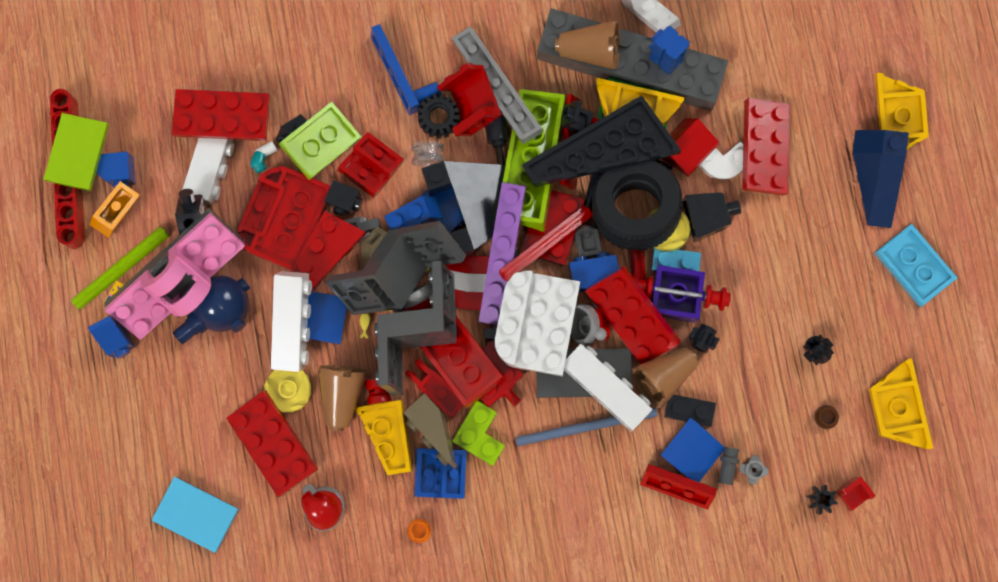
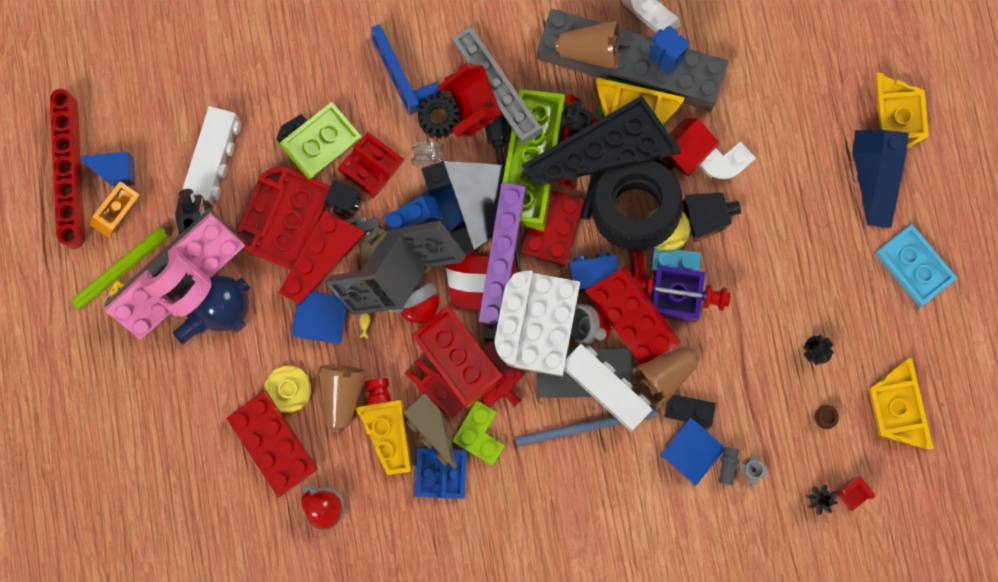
(76, 152): lime tile -> none
(112, 337): blue slope -> none
(195, 514): medium azure tile -> none
(220, 115): red plate -> none
(259, 156): arm -> none
(290, 321): white brick -> none
(415, 329): dark grey bracket -> none
(419, 530): orange plate -> none
(545, 243): axle -> none
(587, 241): dark grey plate -> none
(678, 486): red plate -> none
(703, 338): black gear -> none
(766, 146): plate -> none

